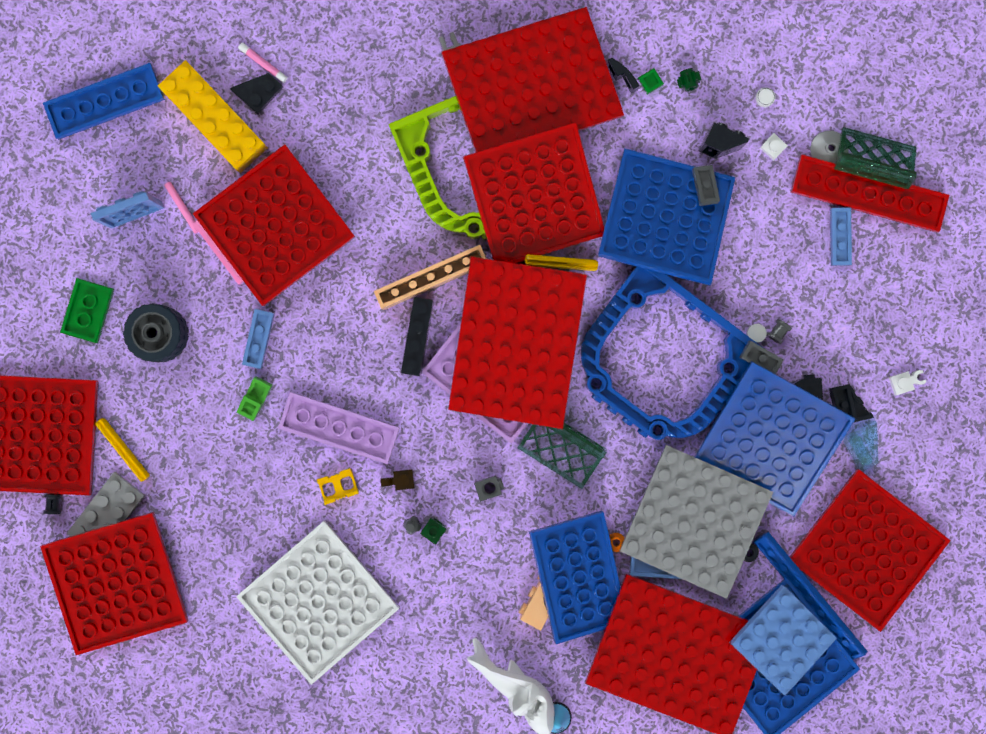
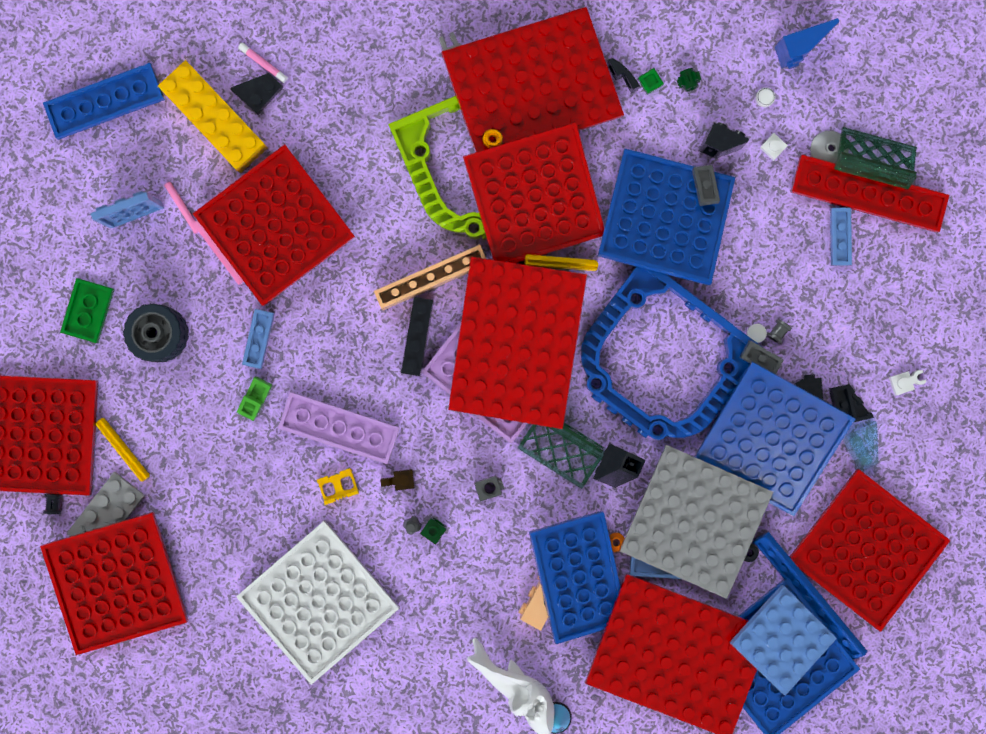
(492, 133): none -> light orange plate
(618, 466): none -> black slope
(796, 46): none -> blue slope

